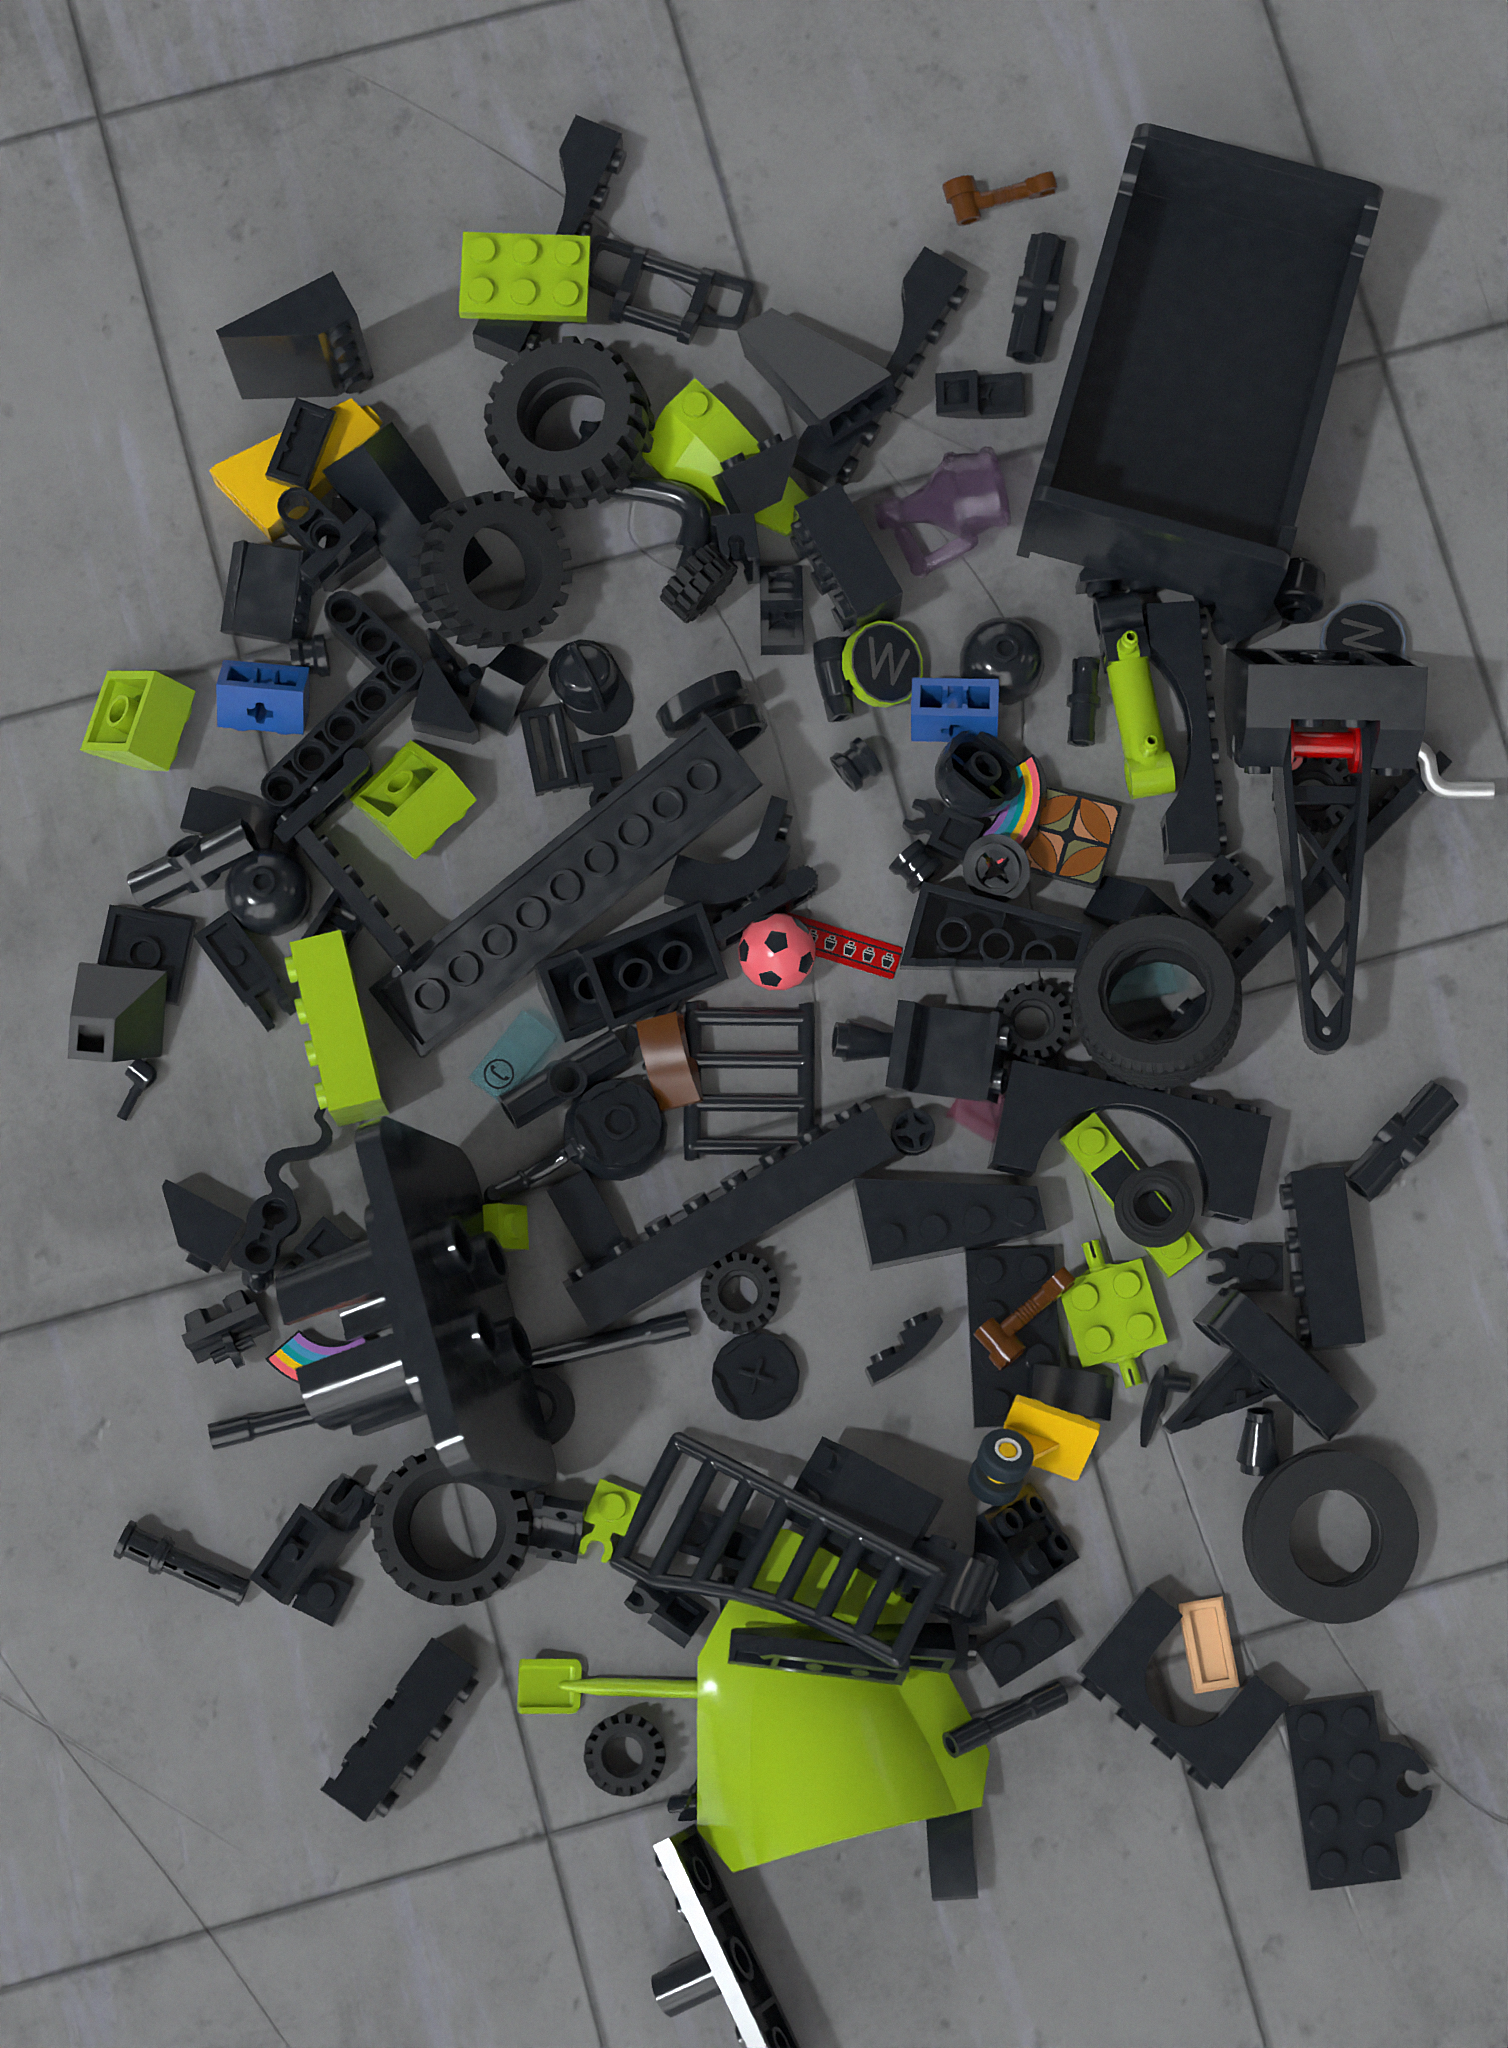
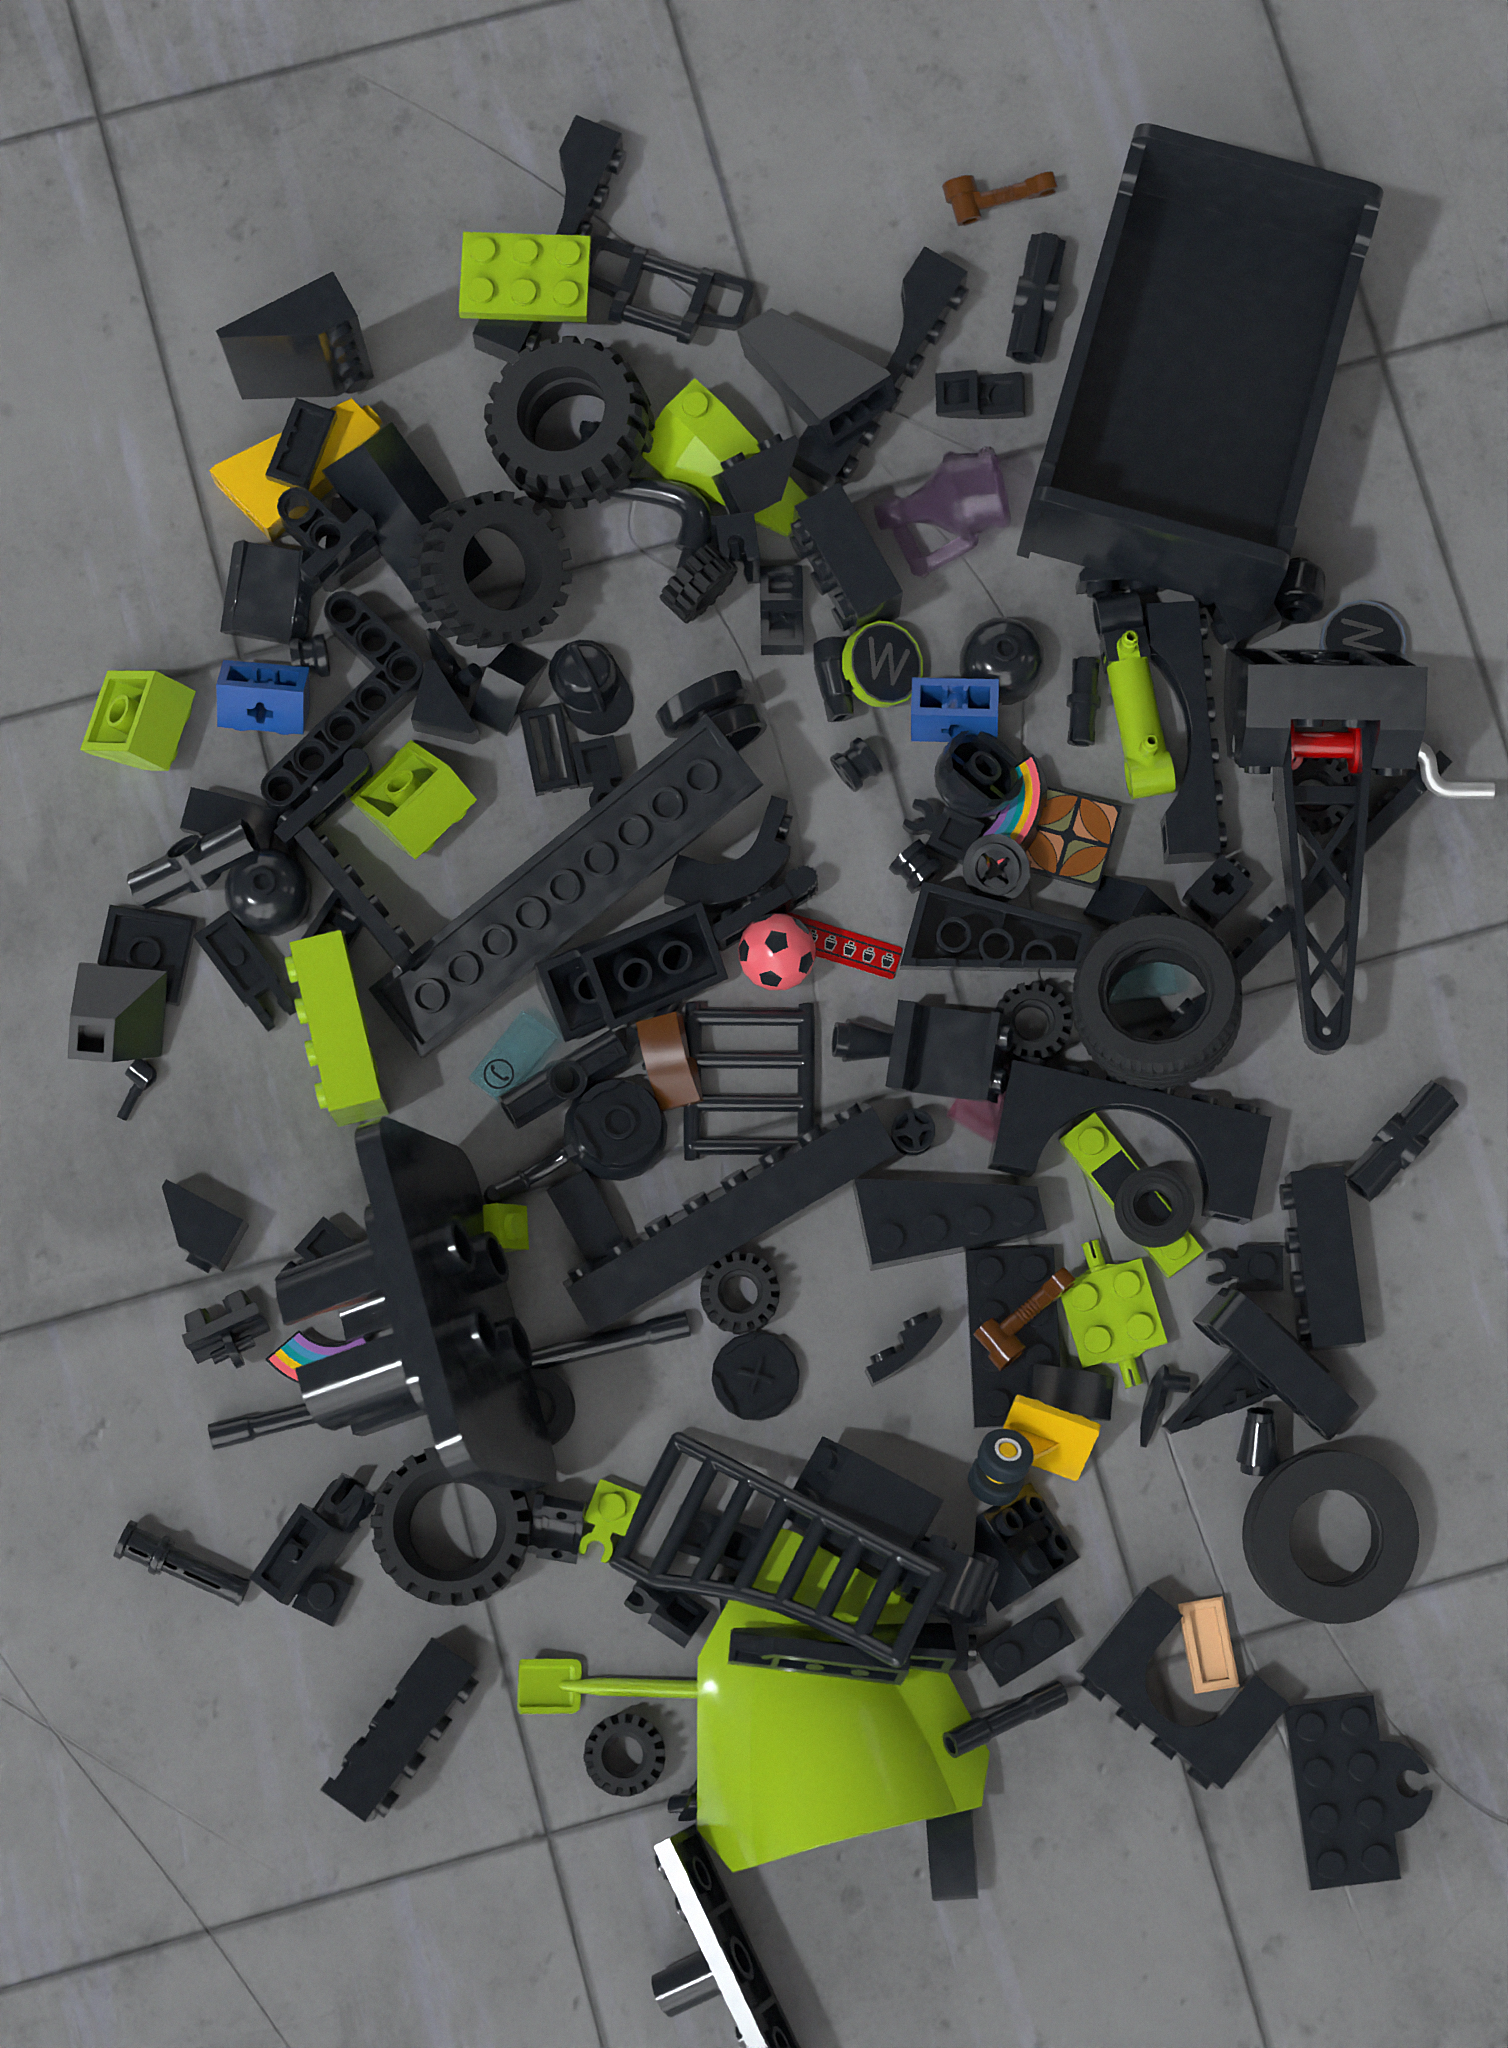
(274, 1215): black animal -> none

